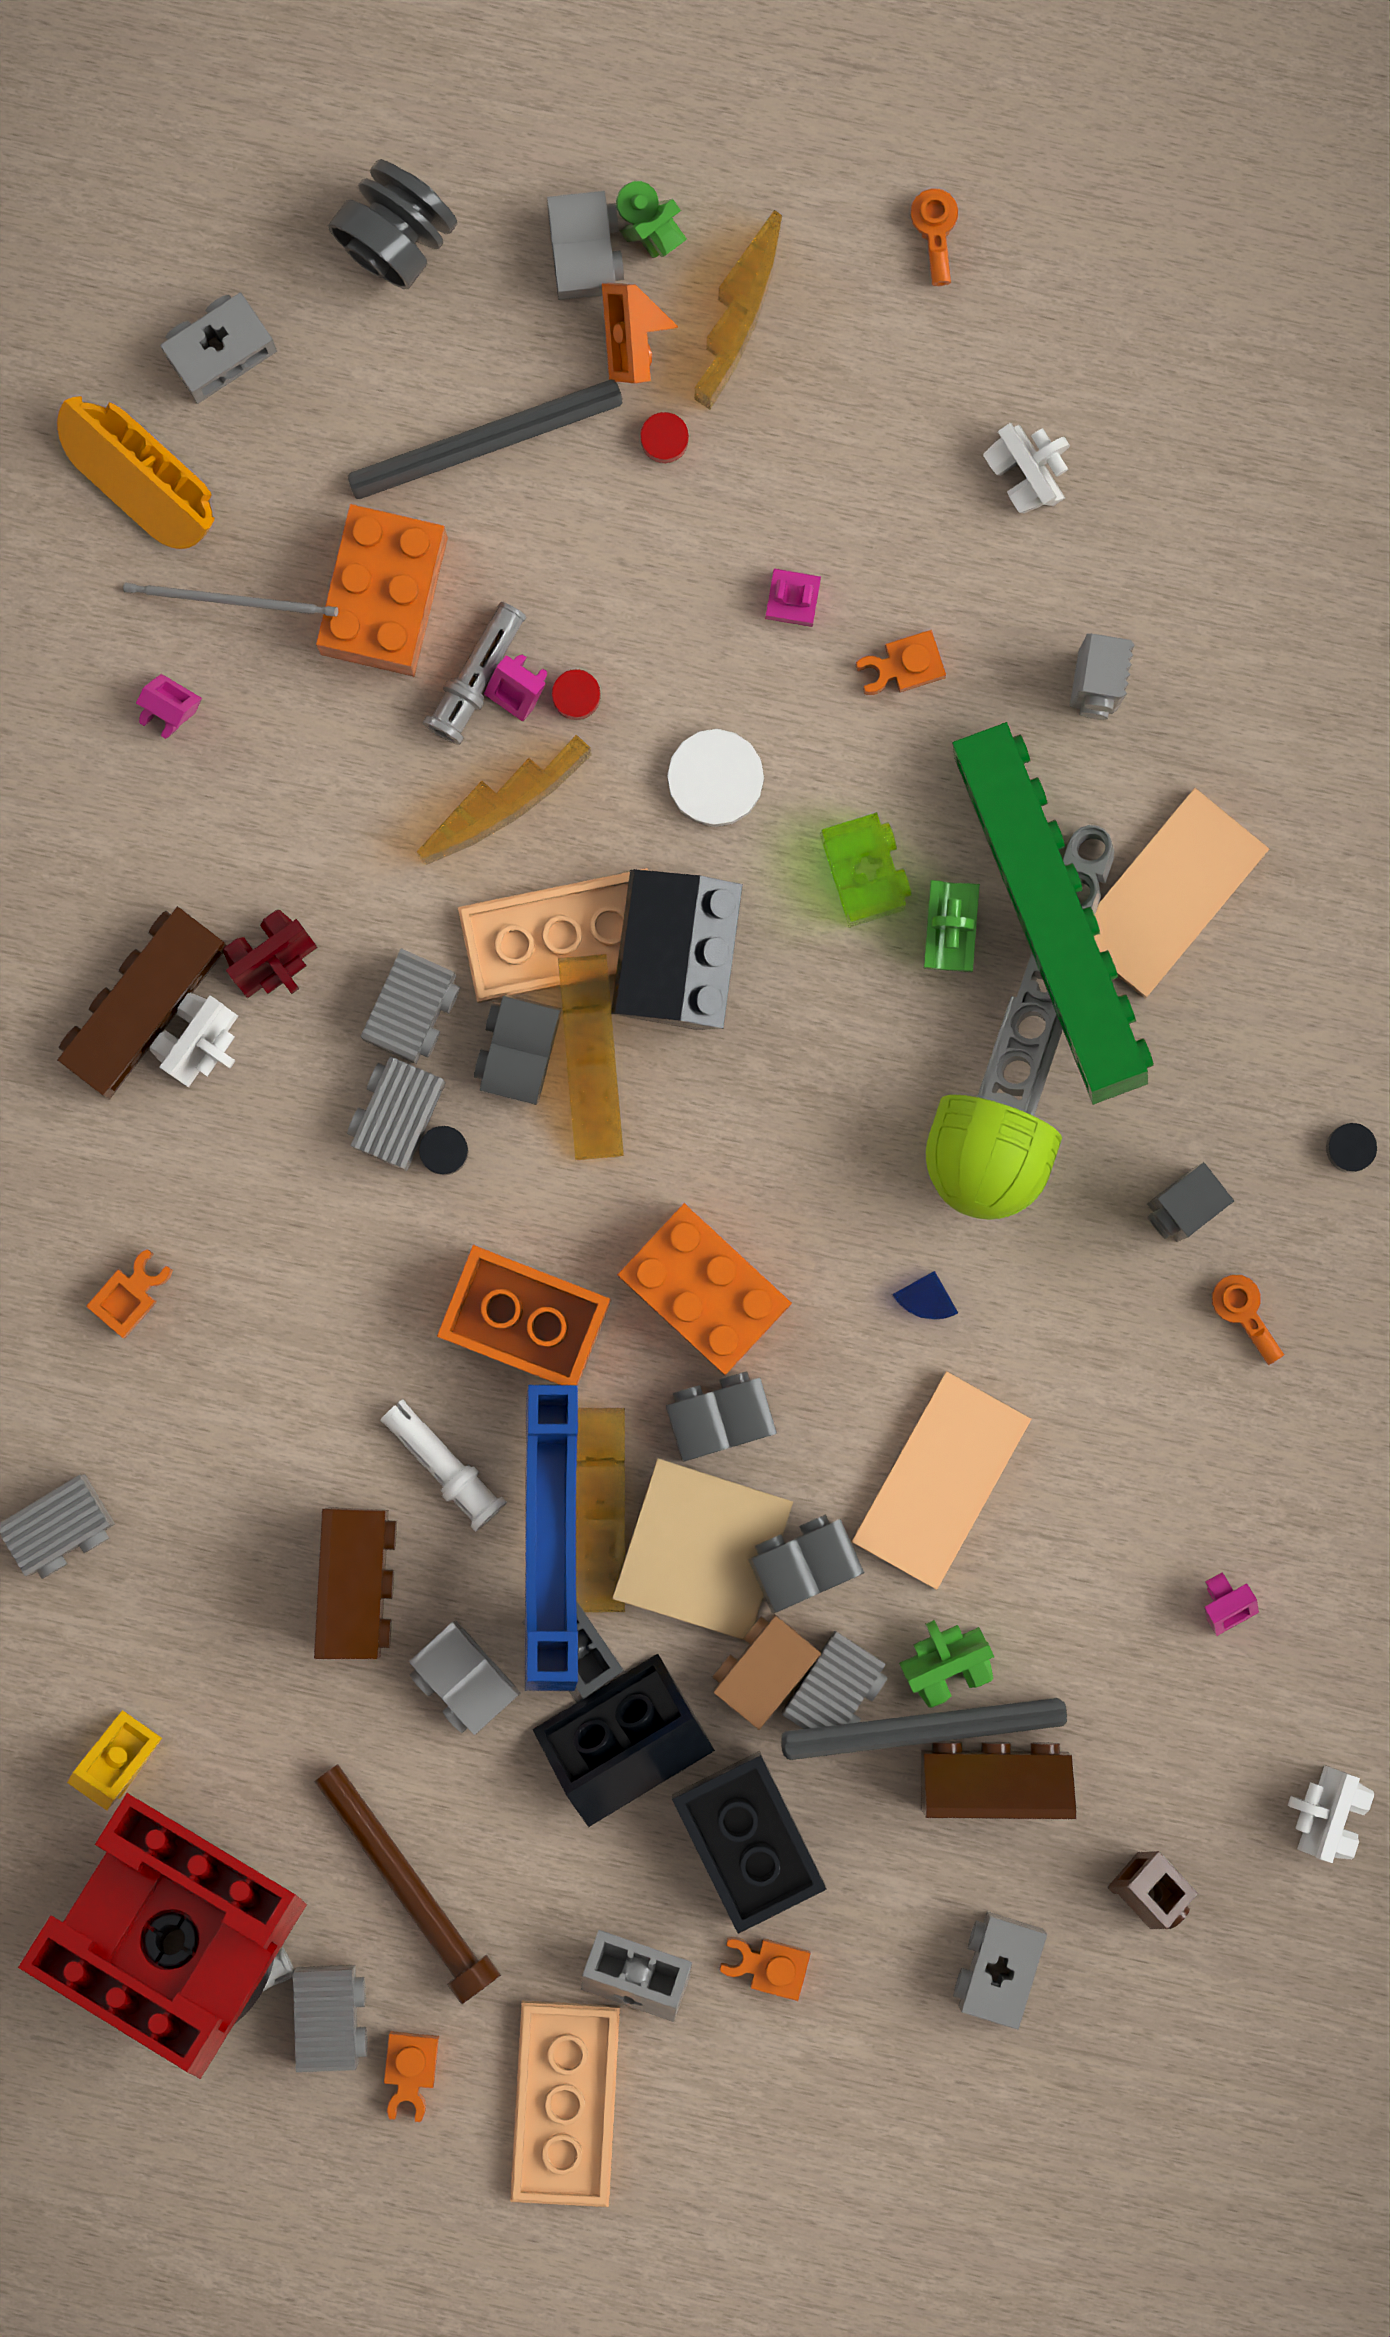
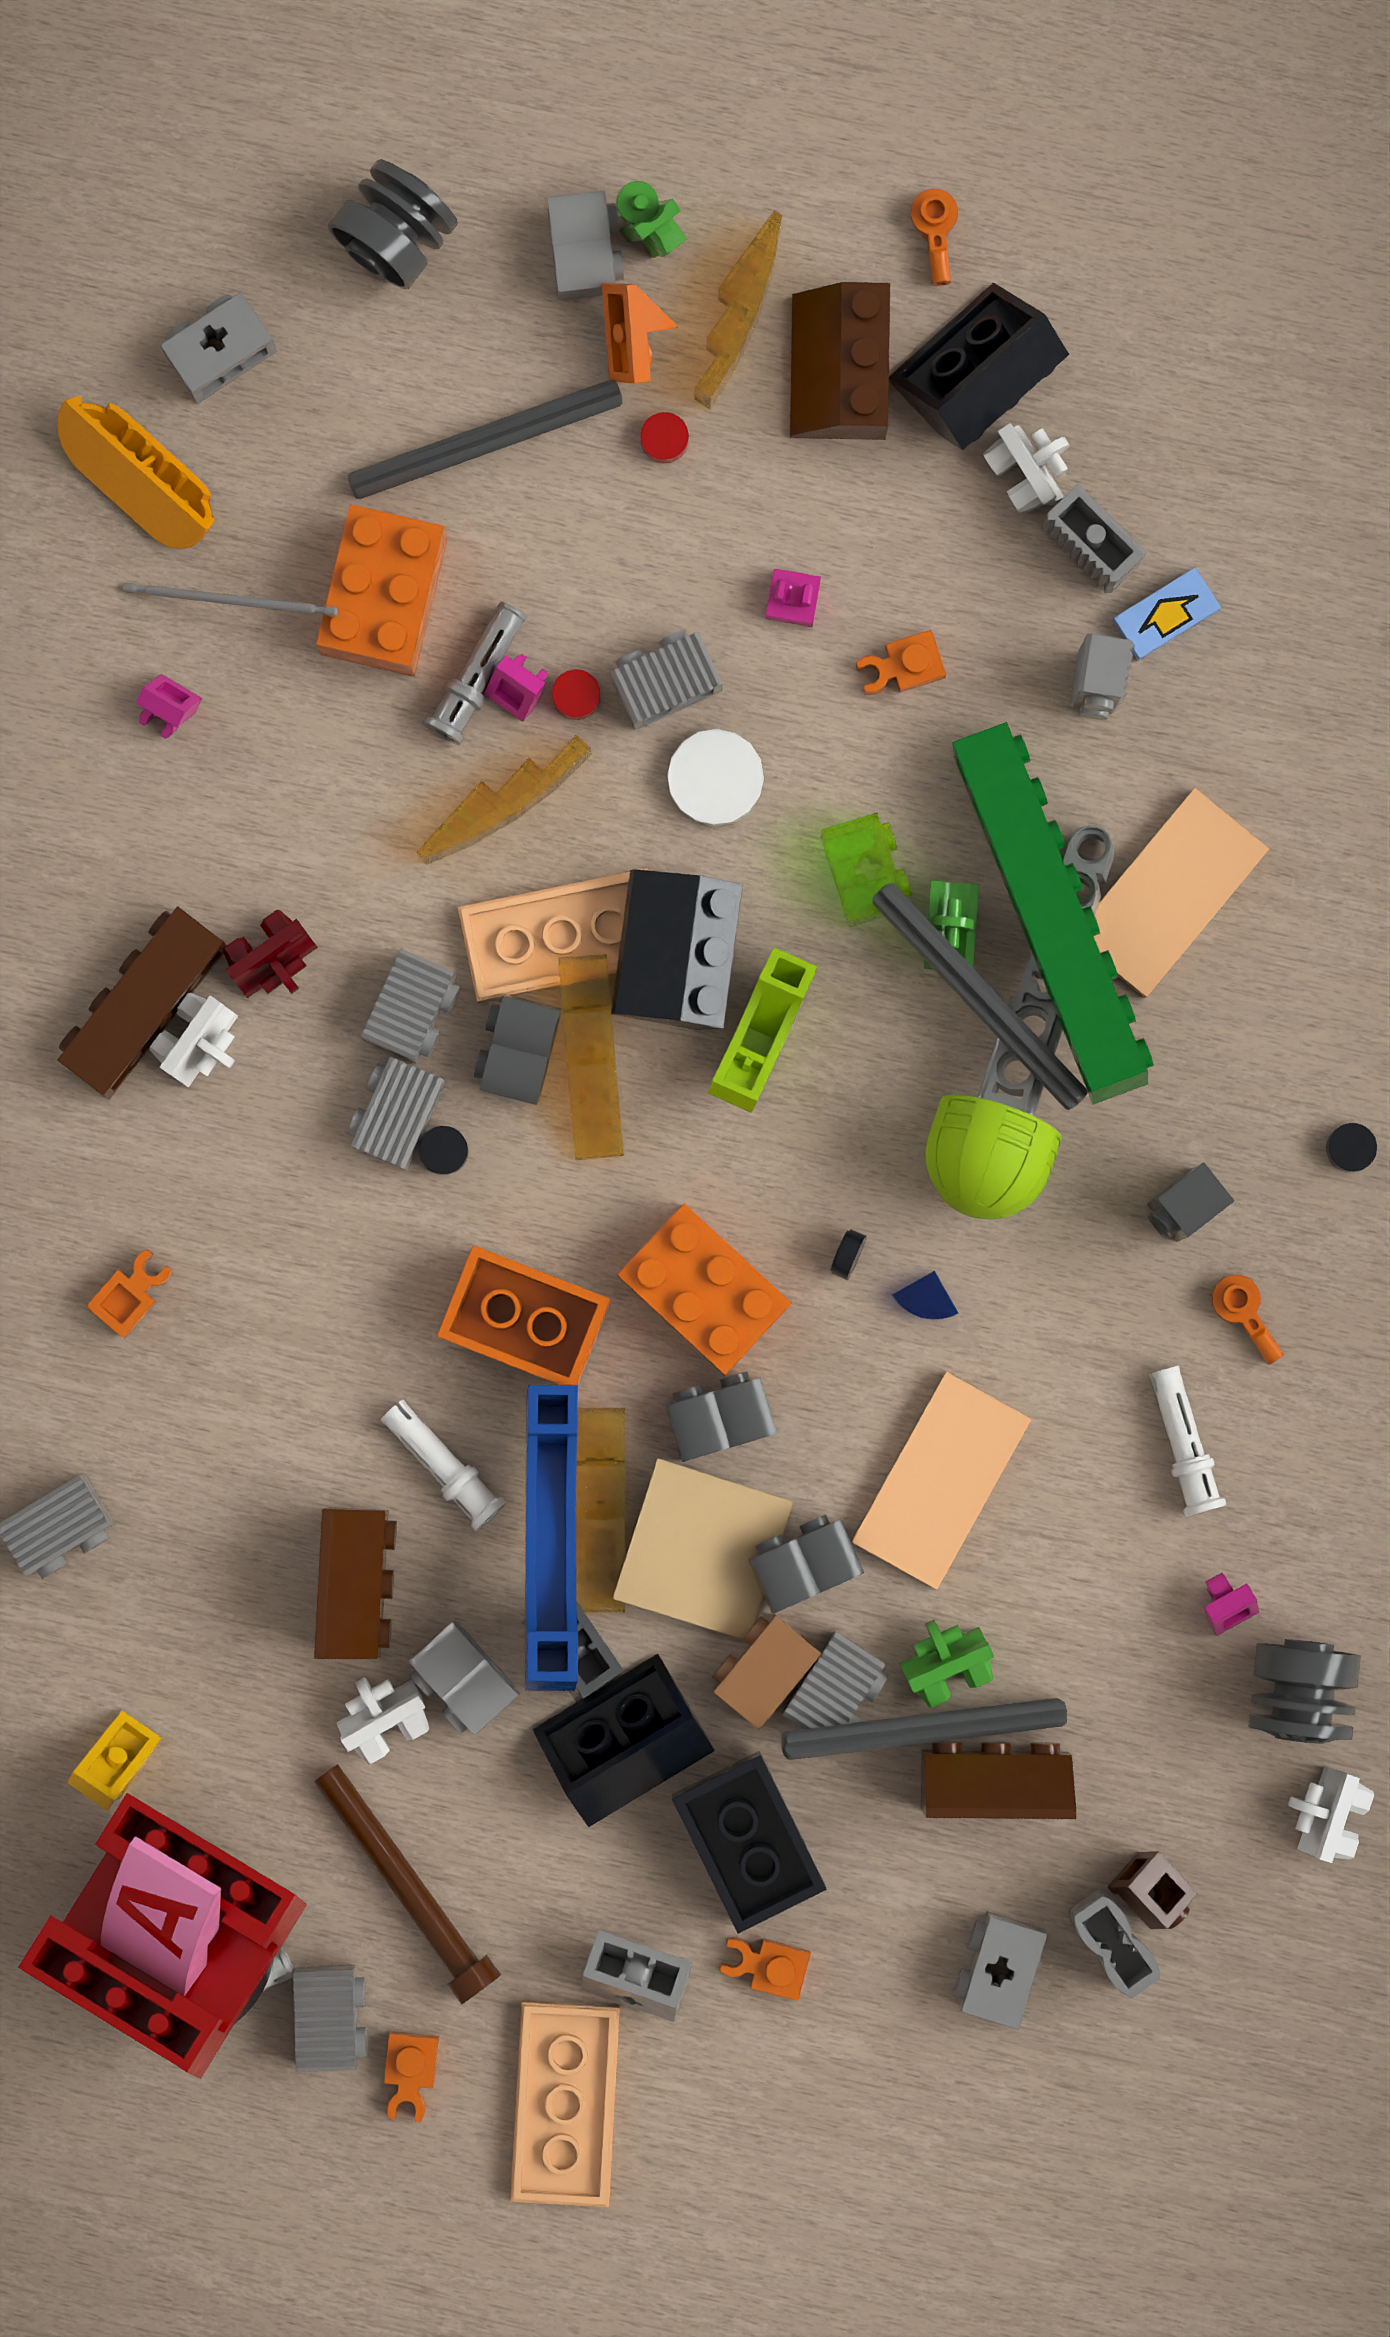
(161, 1917): none -> bright pink slope
(376, 1712): none -> white hips
(665, 678): none -> light grey brick
(762, 1030): none -> lime arch
(840, 362): none -> reddish brown slope
(848, 1254): none -> black tile
(979, 365): none -> black slope
(979, 996): none -> dark grey axle
(1093, 539): none -> light grey brick
(1119, 1951): none -> light grey brick
(1167, 613): none -> light blue tile
(1191, 1463): none -> white pin
(1304, 1690): none -> dark grey wheel

